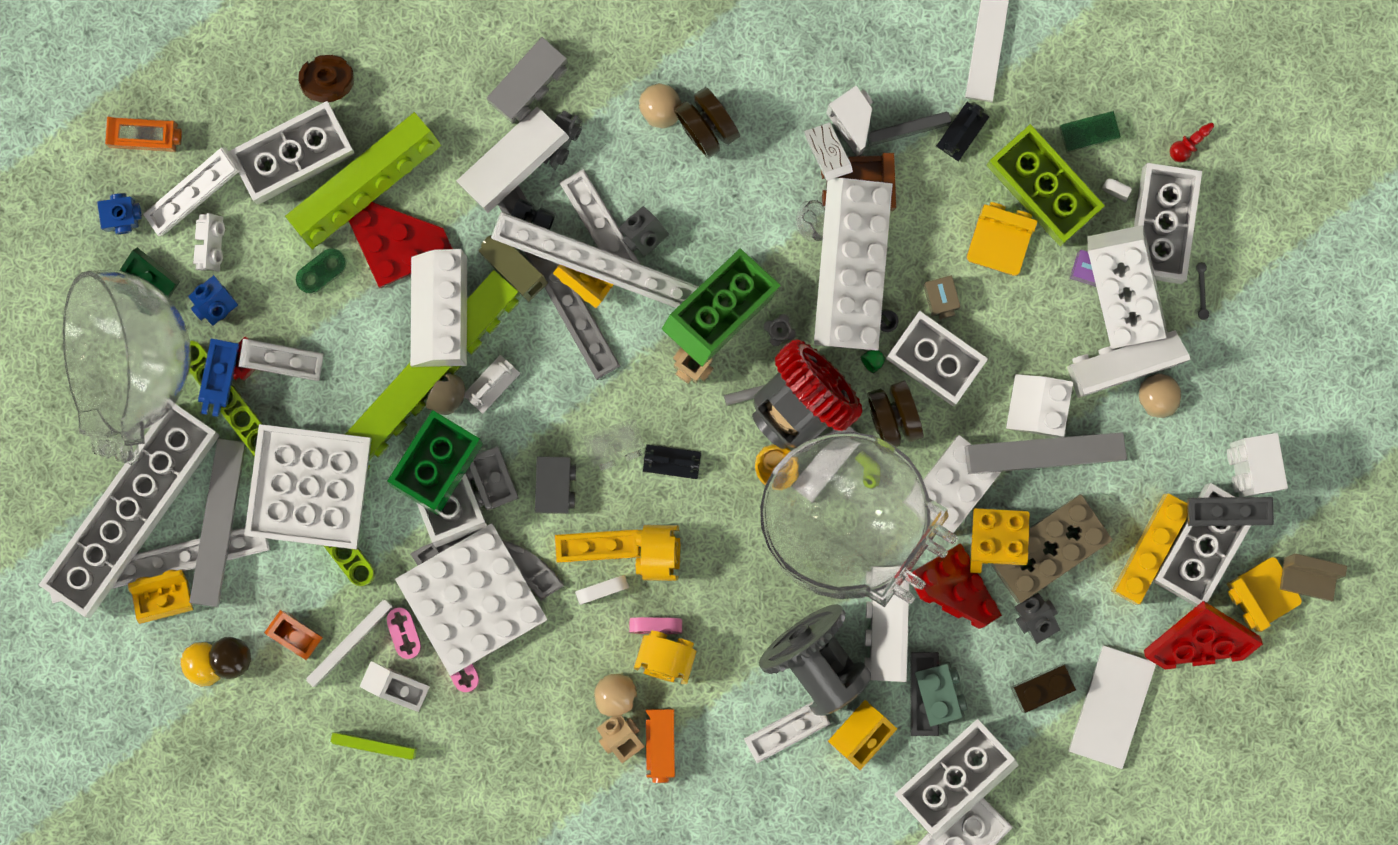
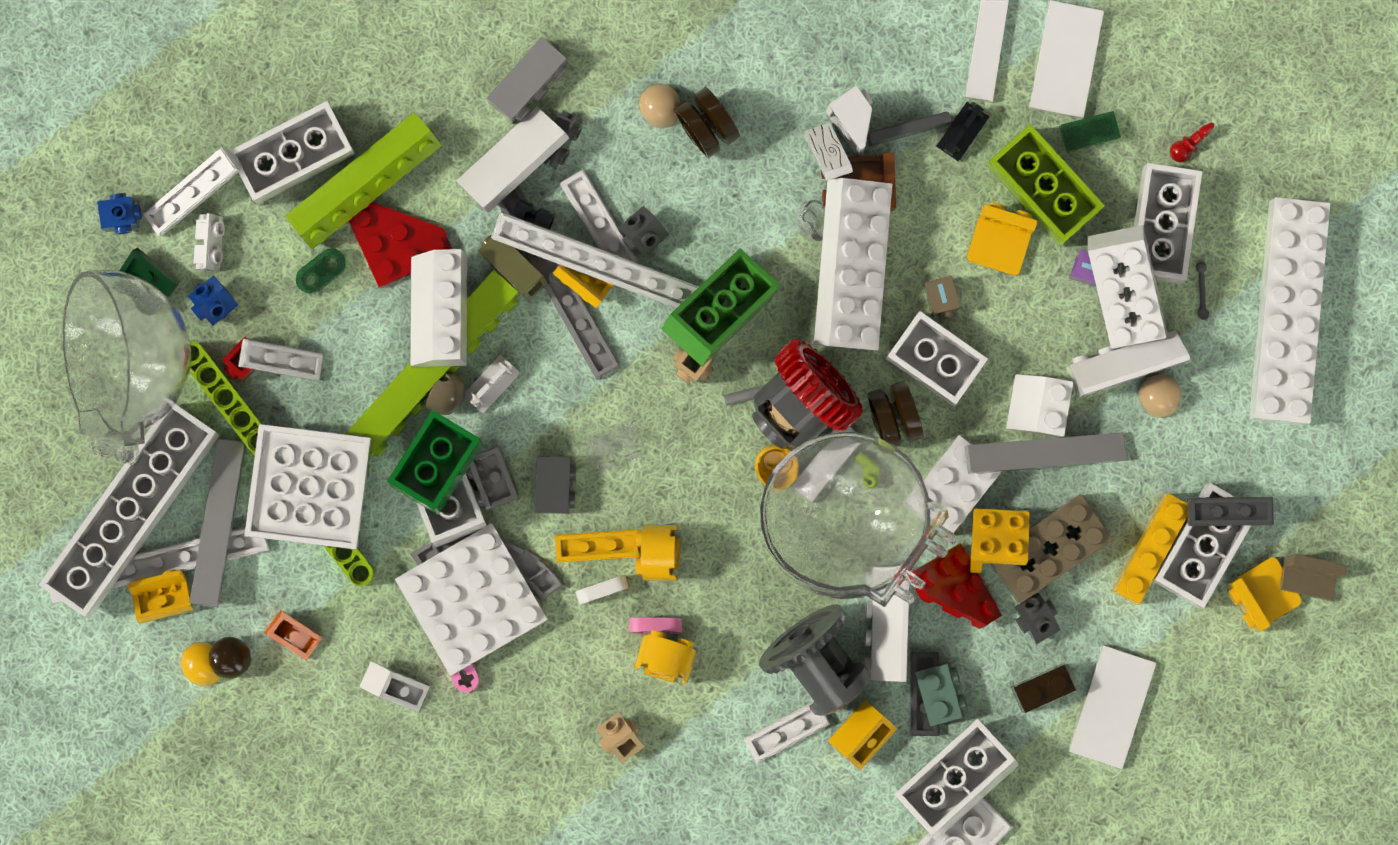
(142, 134): orange window -> none
(218, 375): blue hinge -> none
(326, 78): reddish brown tile -> none
(349, 643): white tile -> none
(373, 745): lime tile -> none
(410, 630): bright pink beam -> none
(615, 694): tan hair -> none
(660, 745): orange window -> none
(671, 461): black hinge -> none
(772, 326): light grey plate -> none
(873, 360): green hinge -> none
(892, 317): black hinge -> none
(1066, 59): none -> white tile
(1117, 189): white tile -> none
(1200, 635): red plate -> none
(1257, 465): white brick -> none
(1289, 311): none -> white brick

